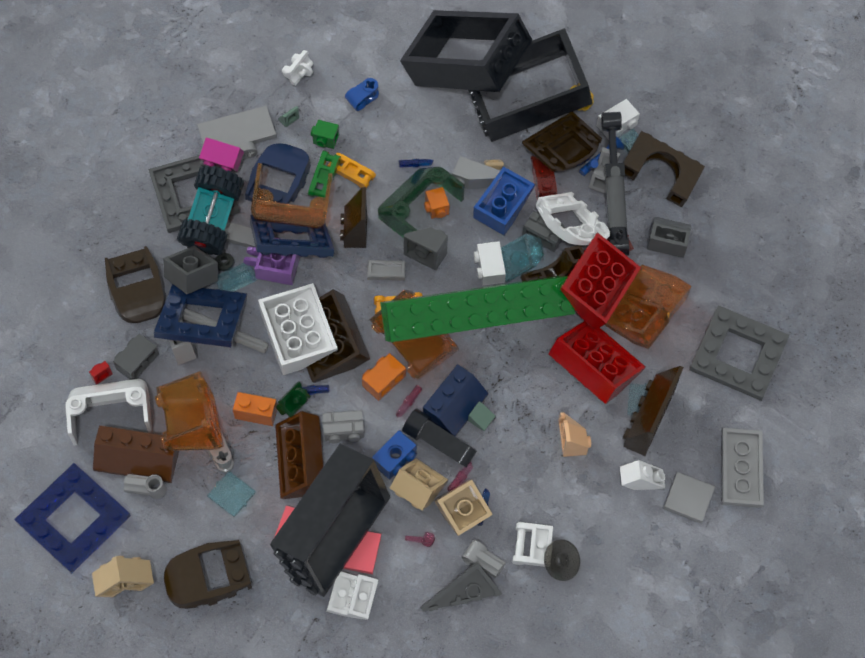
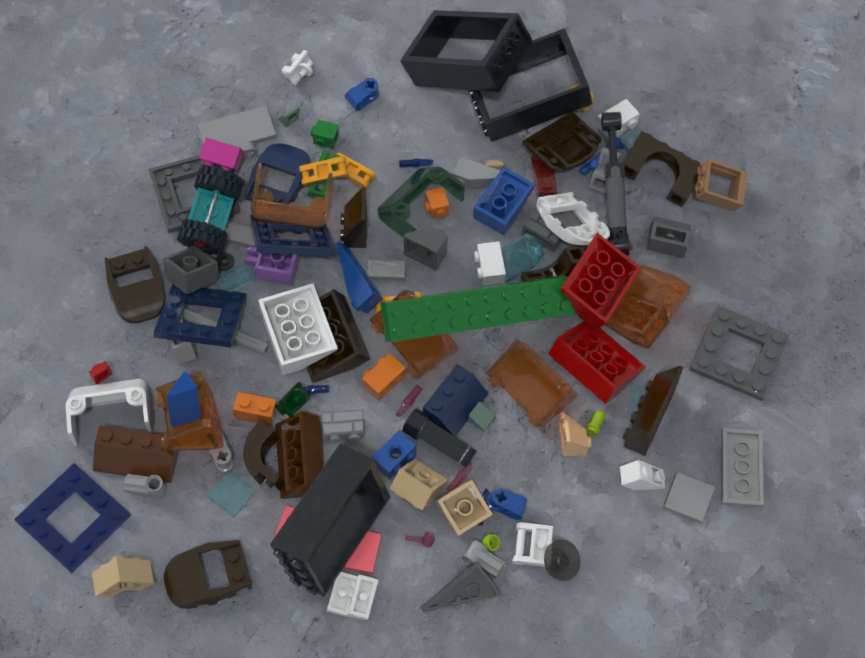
(135, 357): dark grey brick -> none
(183, 401): none -> blue slope
(255, 451): none -> dark brown arch
(322, 170): none -> light orange plate
(358, 284): none -> blue slope
(493, 539): none -> lime hinge
(507, 503): none -> blue piece
(531, 383): none -> clear orange windscreen
(593, 427): none -> lime pin
(737, 186): none -> medium nougat window

